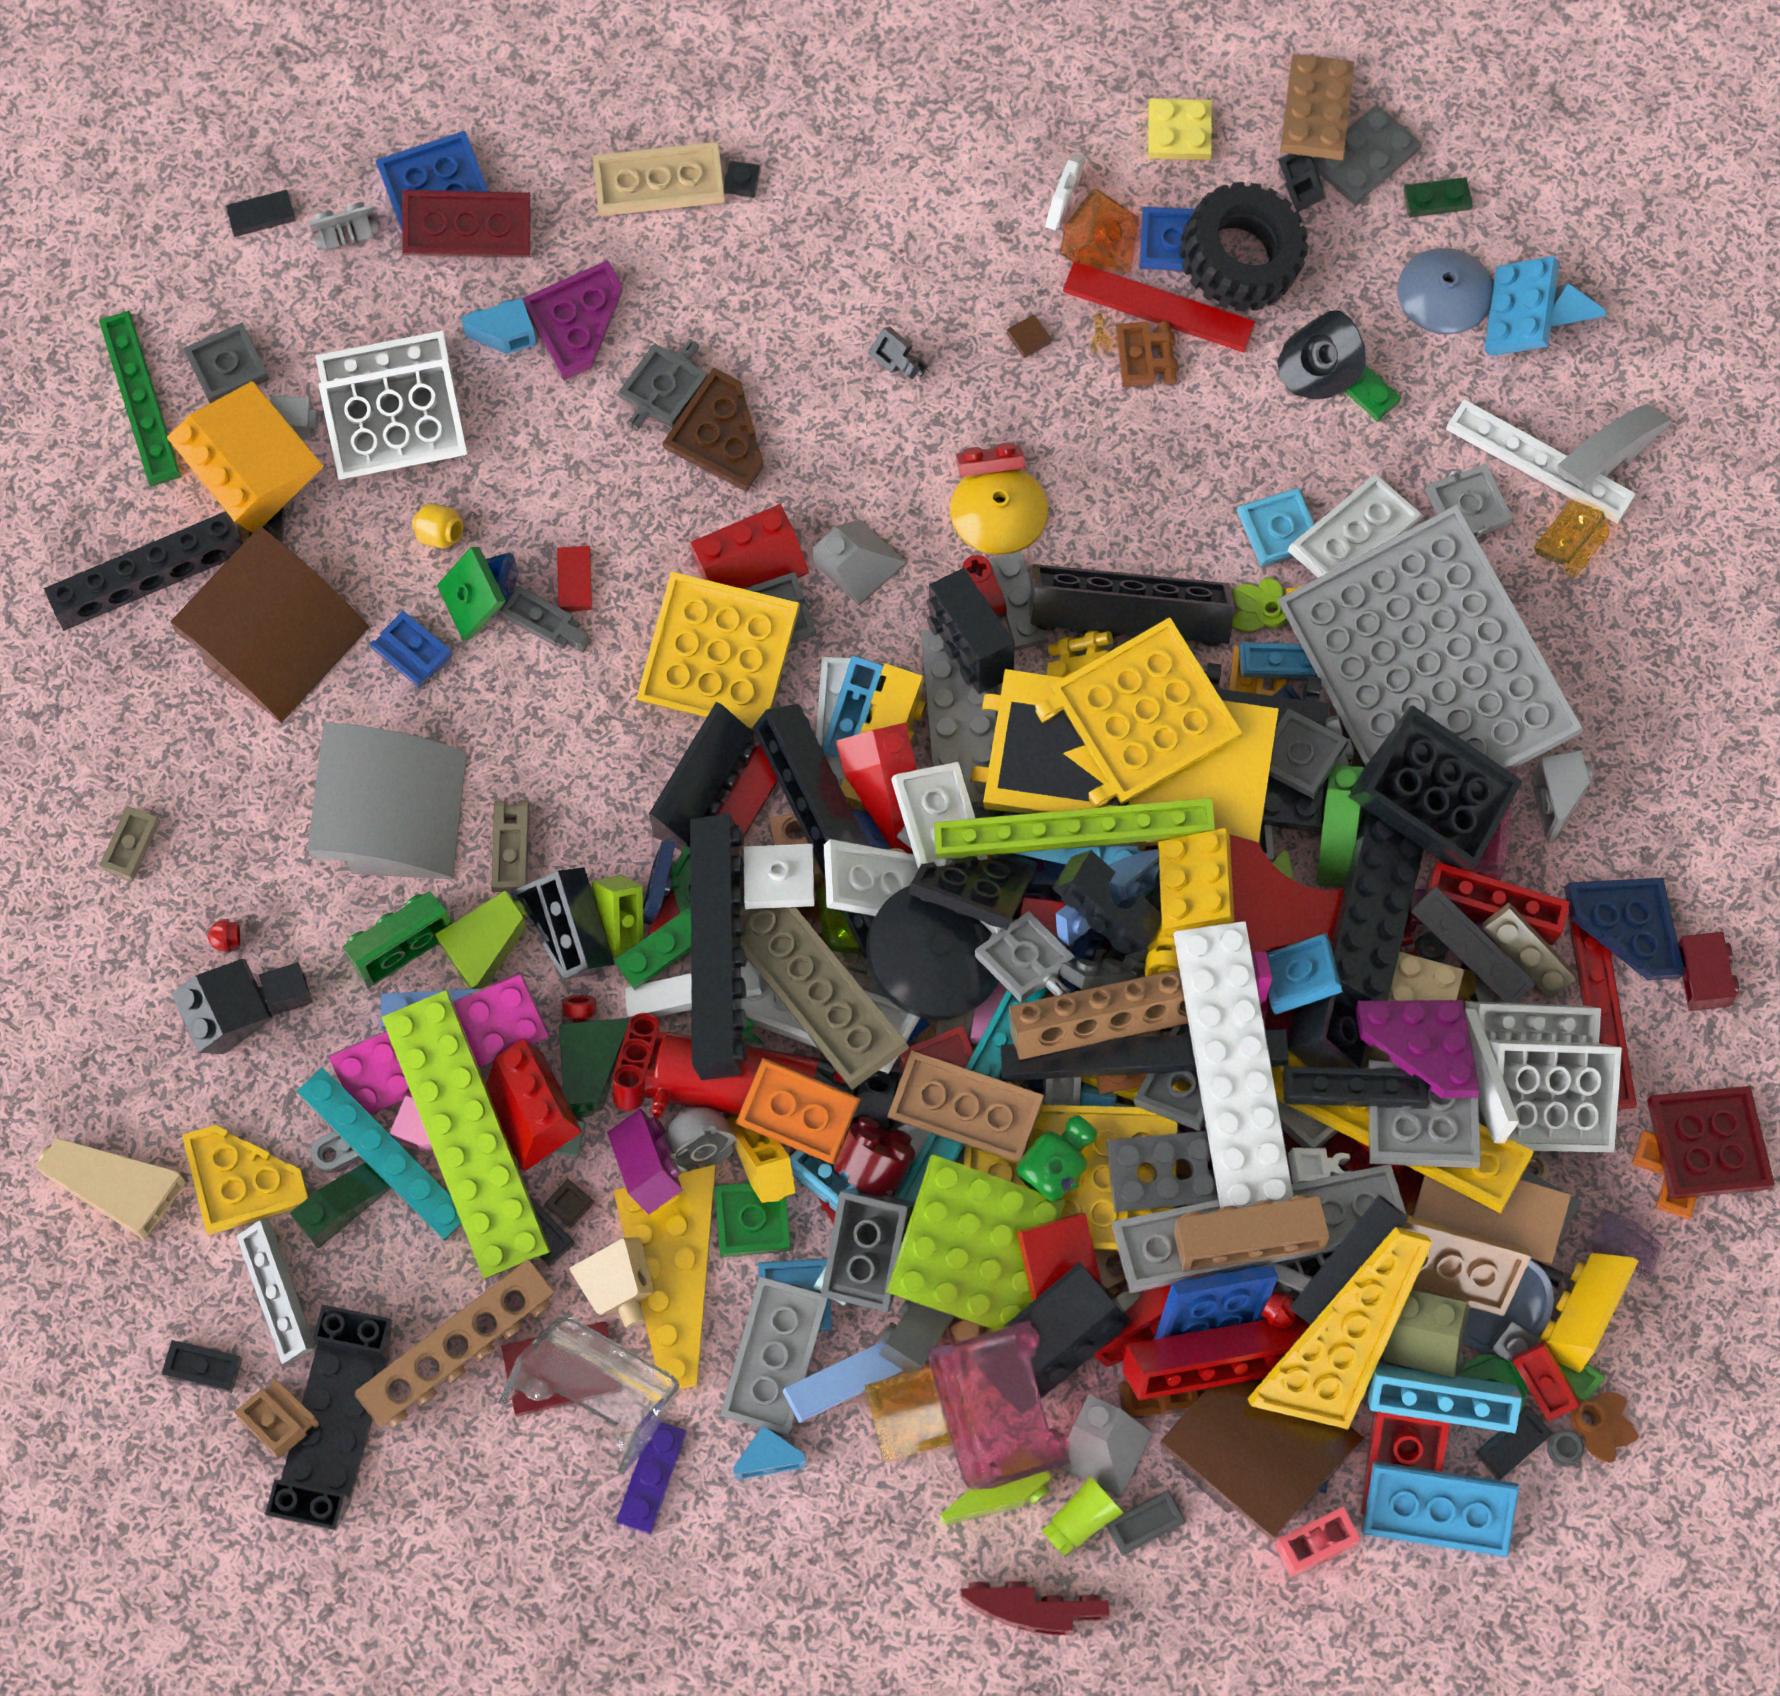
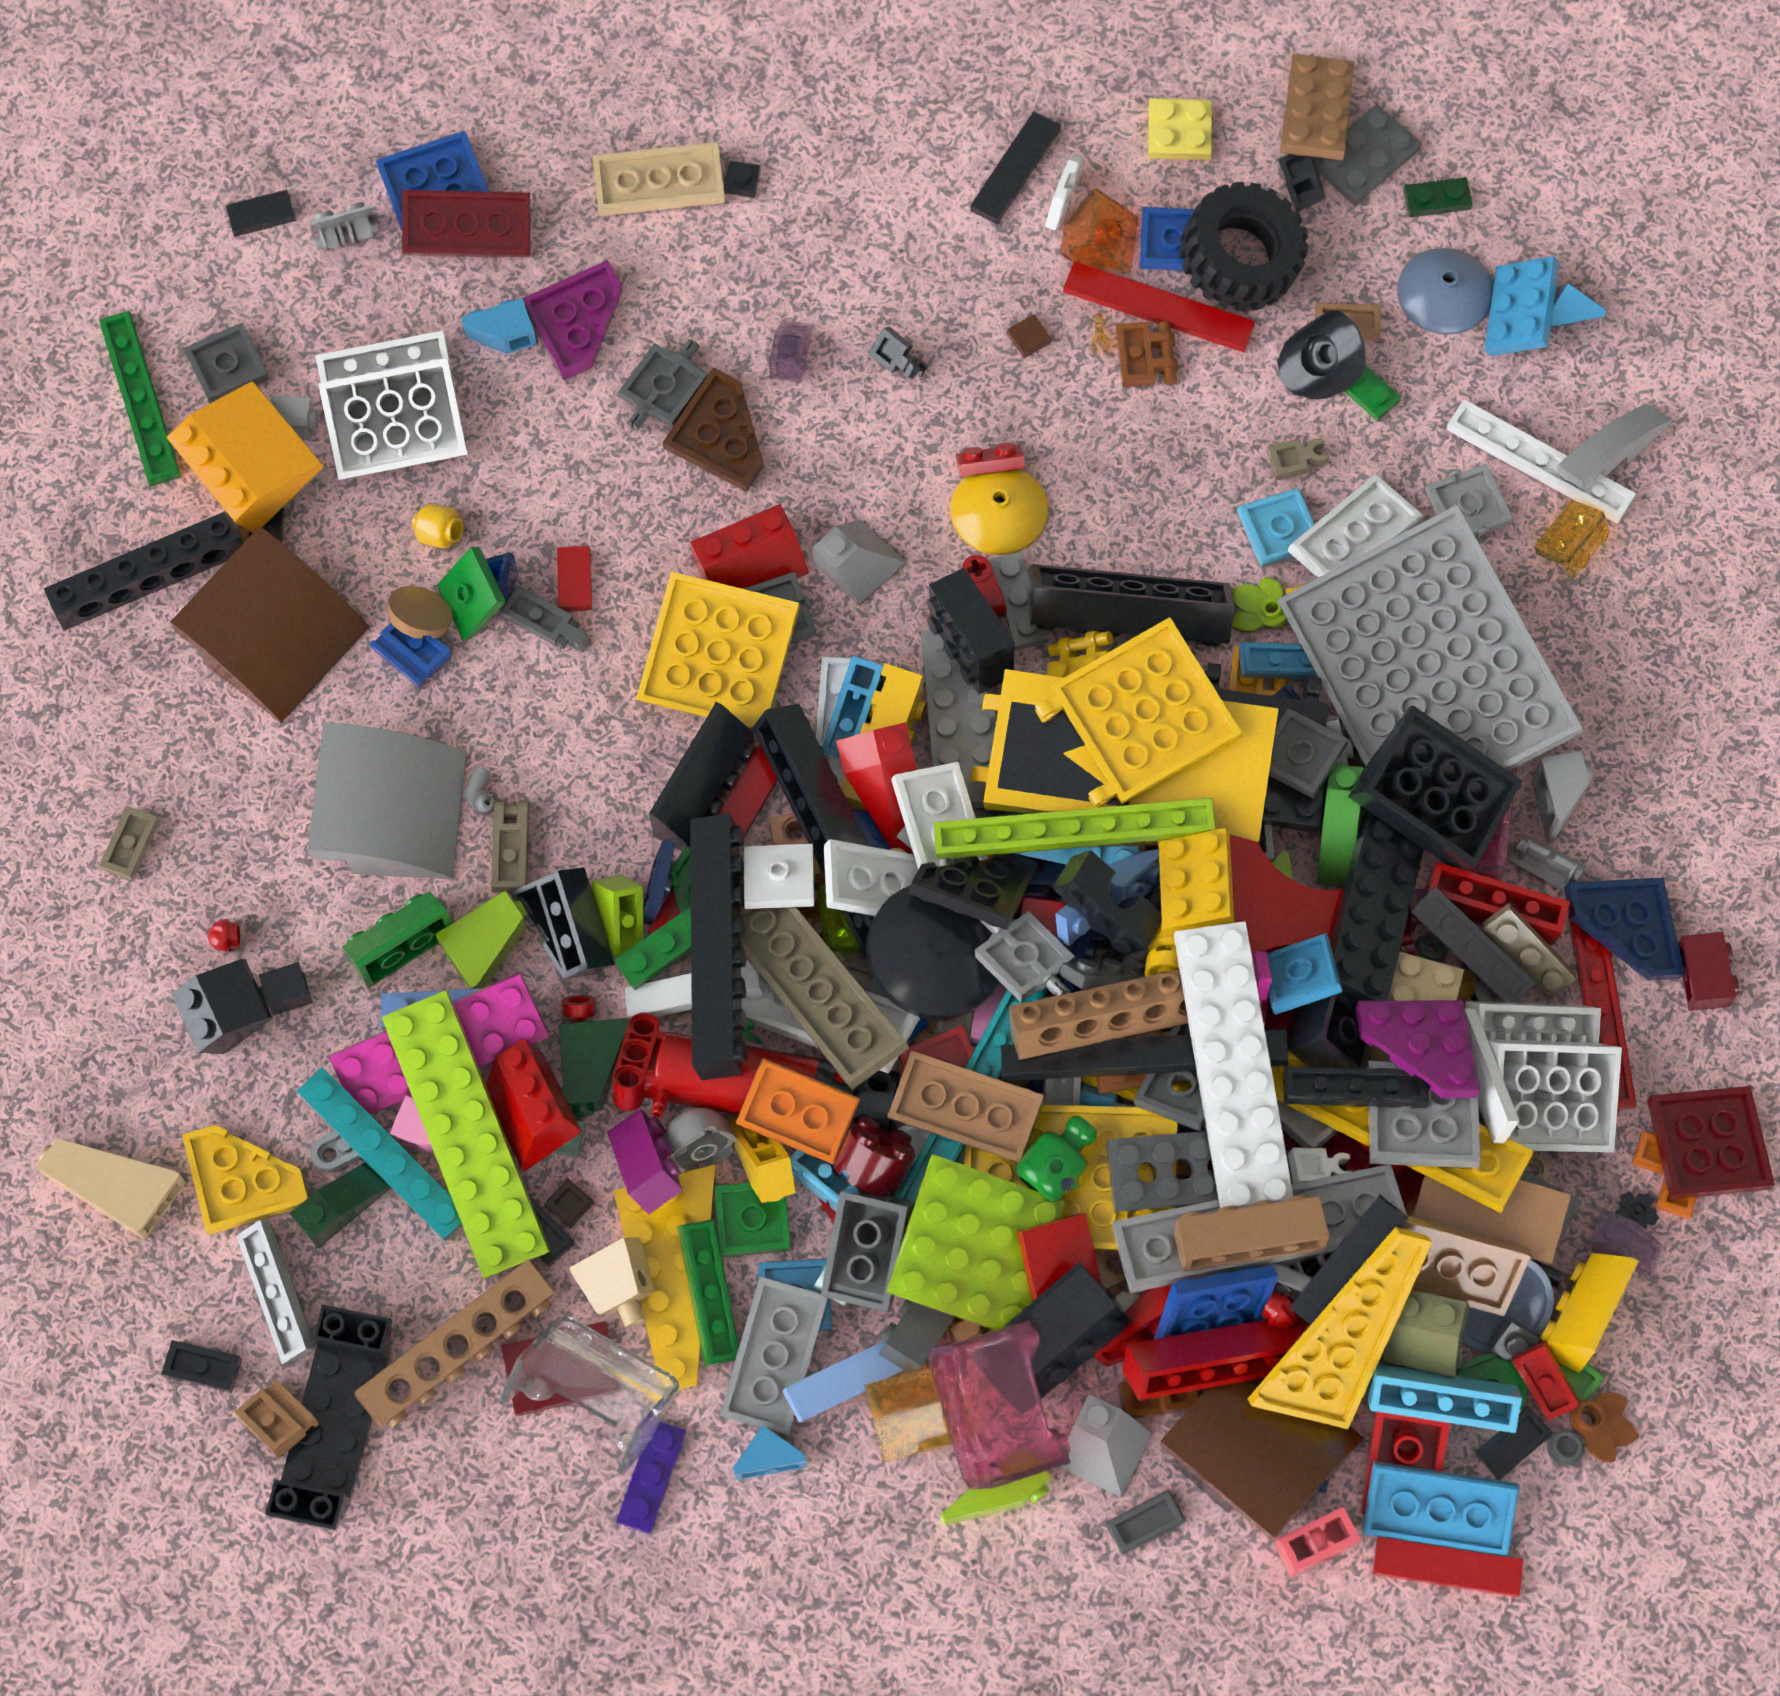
(419, 612): none -> medium nougat tile
(476, 794): none -> light grey arm
(709, 1292): none -> green tile
(790, 351): none -> clear purple slope
(1015, 167): none -> black tile
(1017, 1607): dark red slope -> none
(1081, 1517): lime plant -> none
(1292, 459): none -> dark tan plate
(1364, 316): none -> medium nougat plate
(1448, 1567): none -> red tile
(1546, 863): none -> light grey hinge
(1638, 1209): none -> black plant

